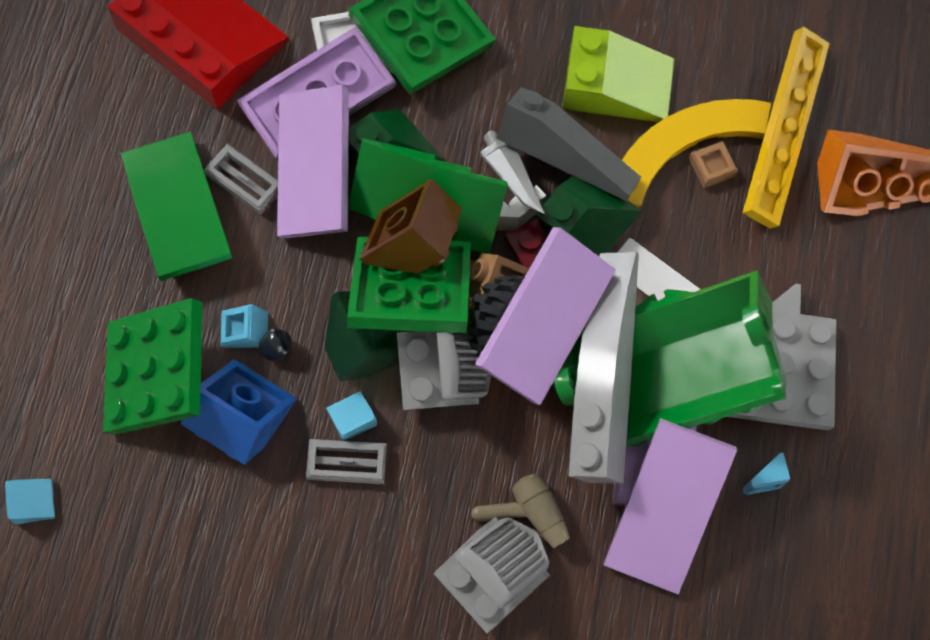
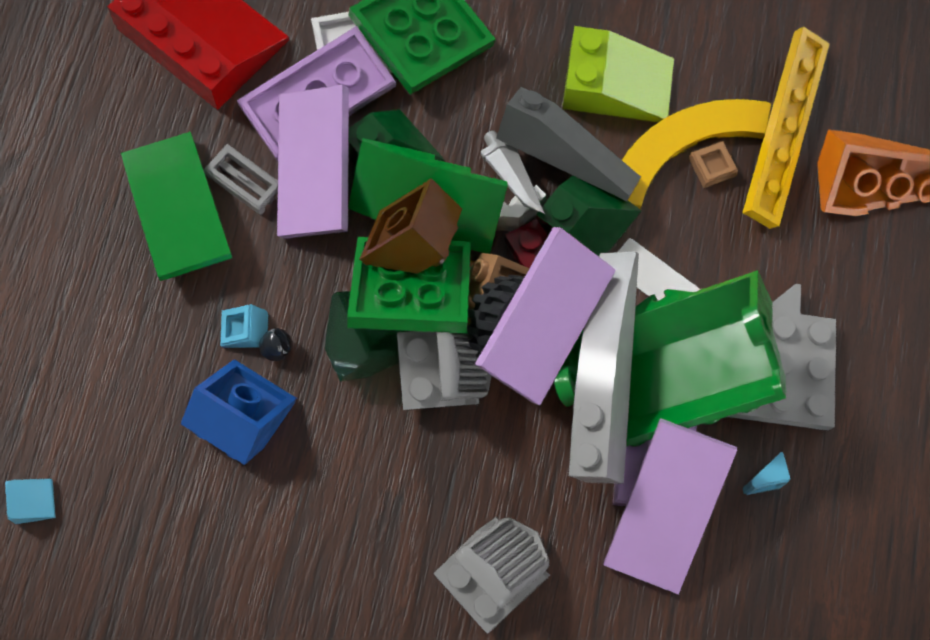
(153, 367): green plate -> none
(346, 476): light grey tile -> none
(352, 416): medium azure slope -> none
(535, 503): dark tan piece -> none

